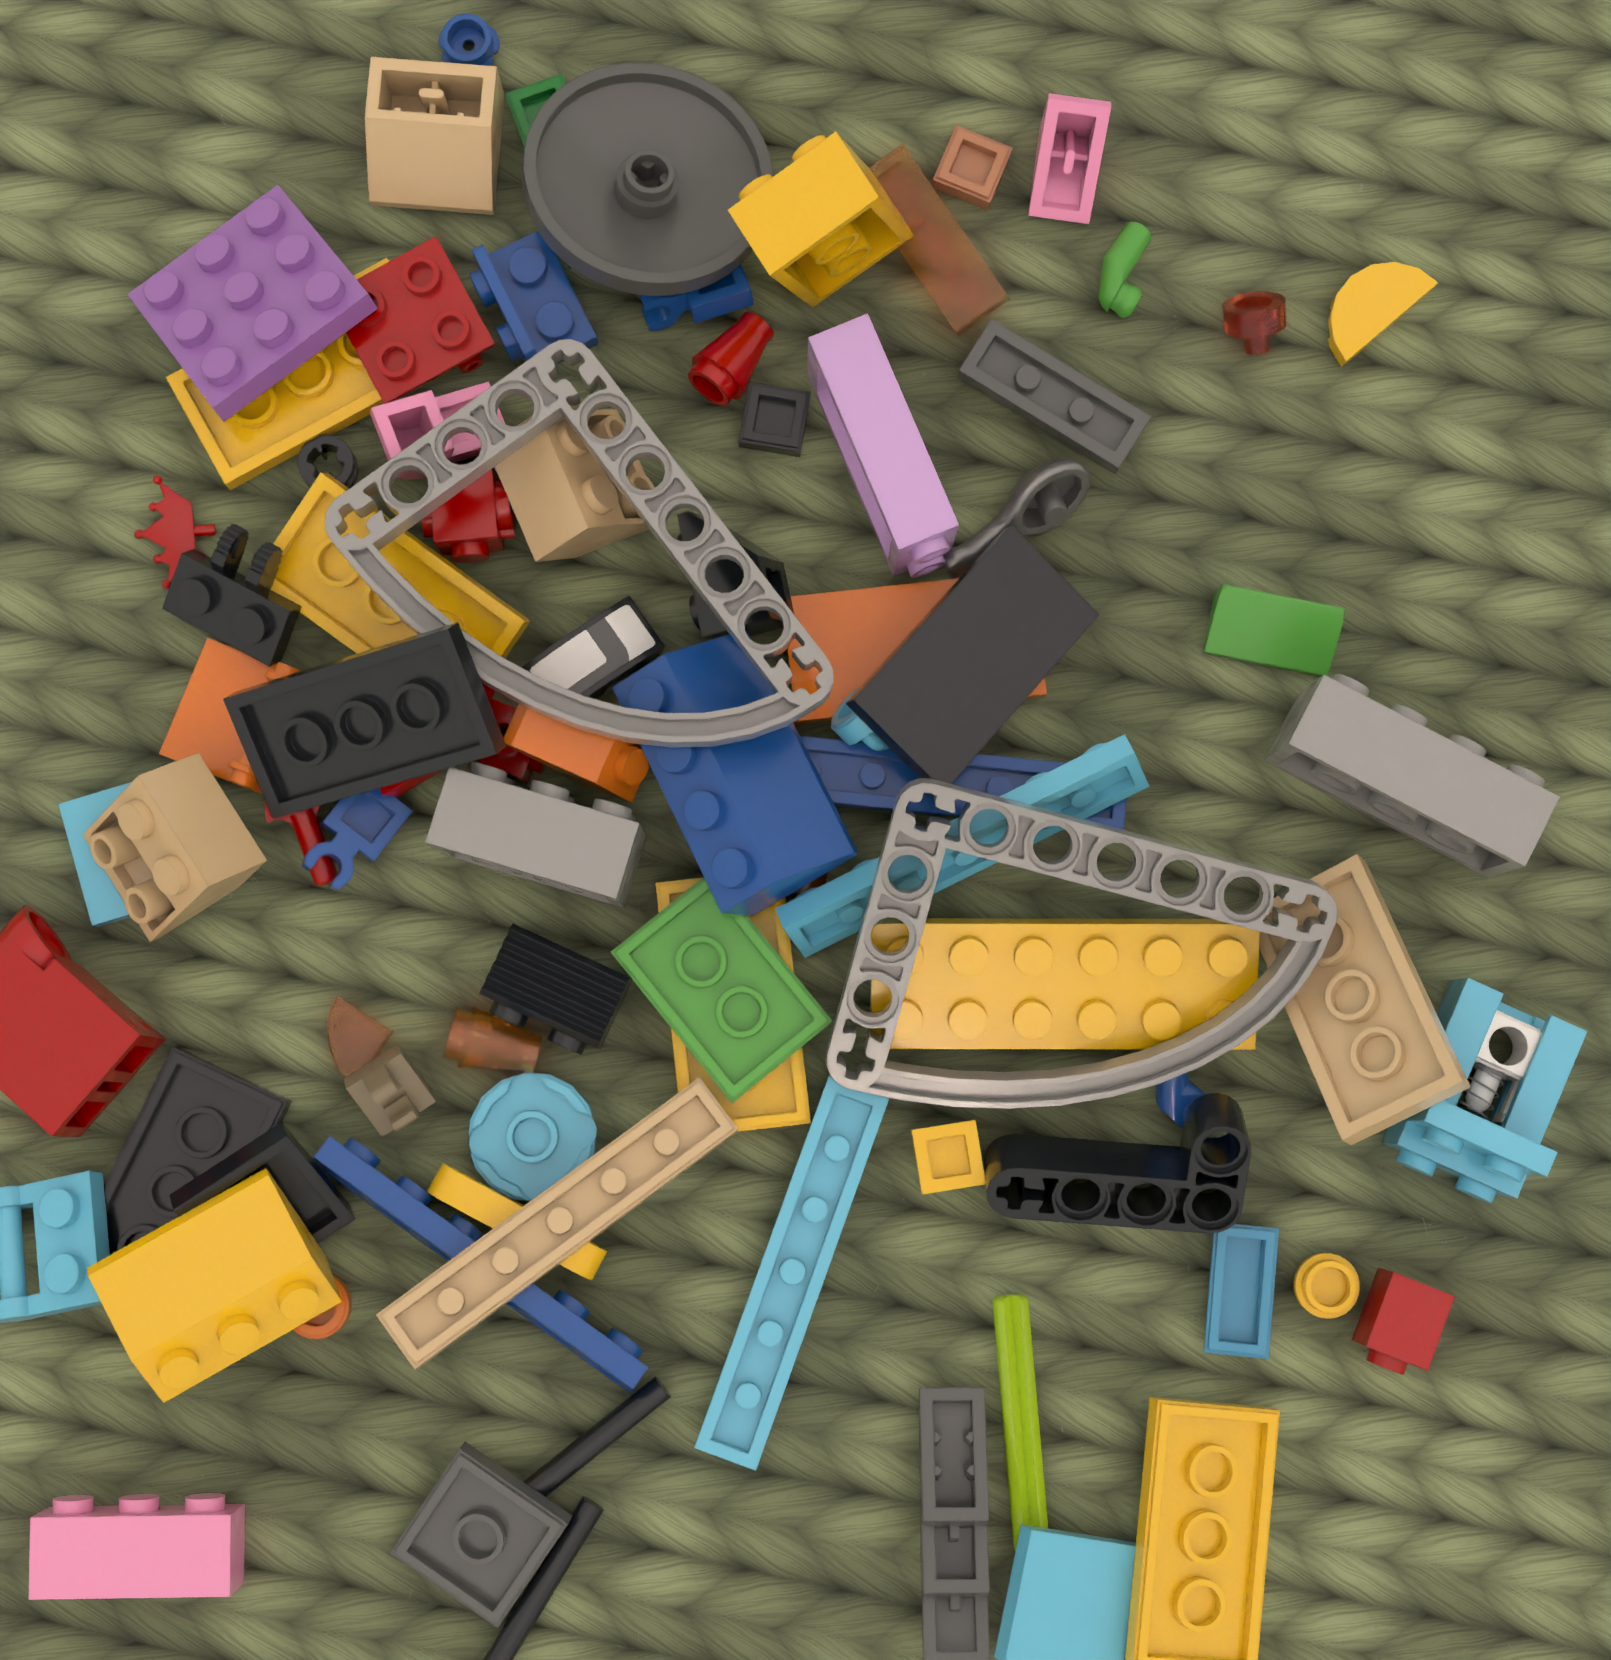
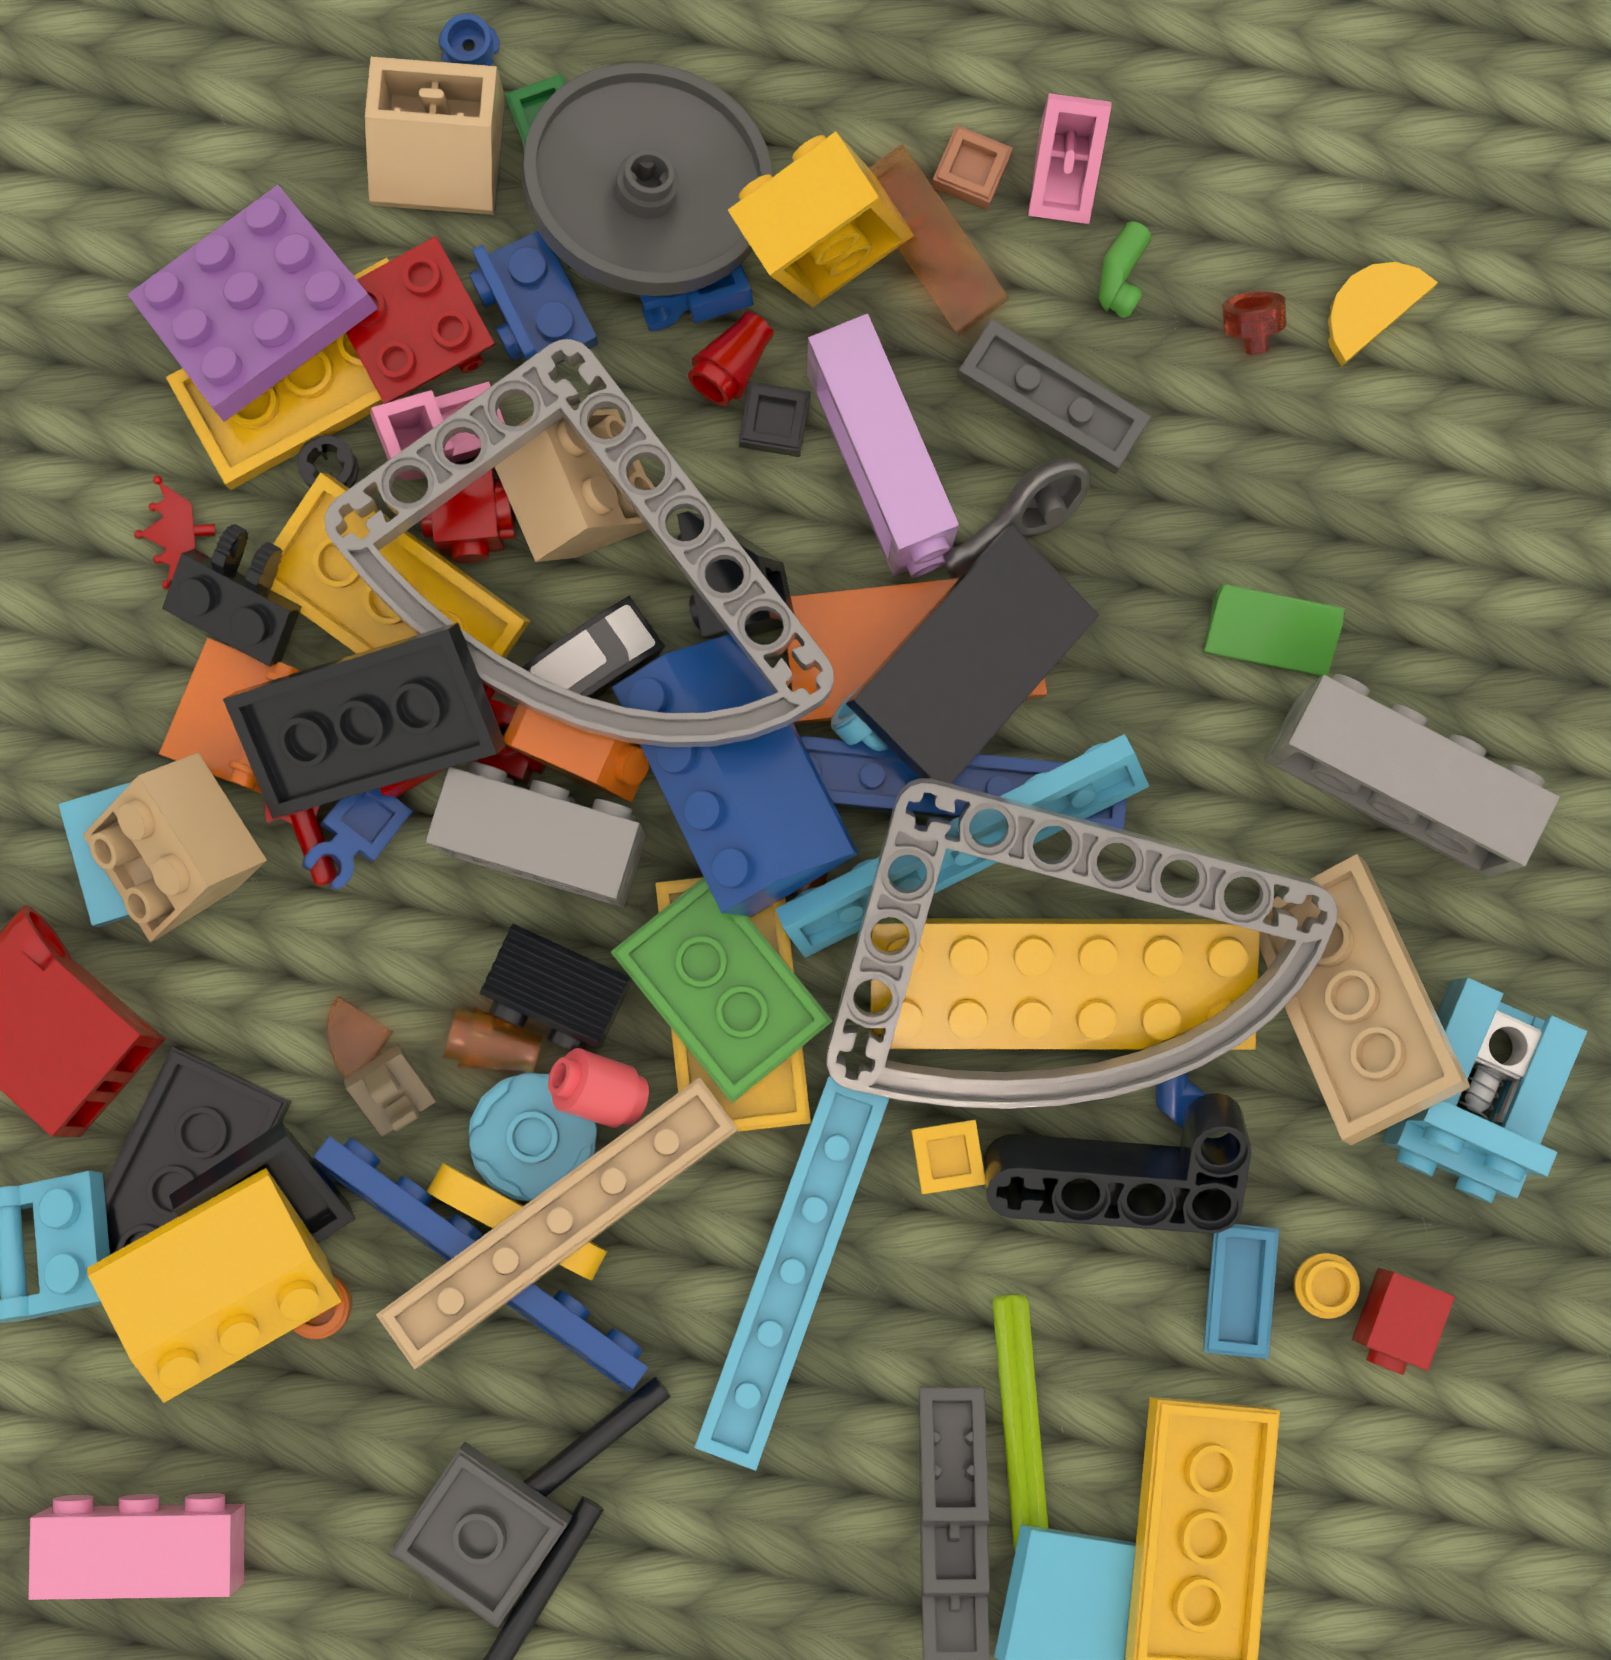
(598, 1089): none -> coral brick

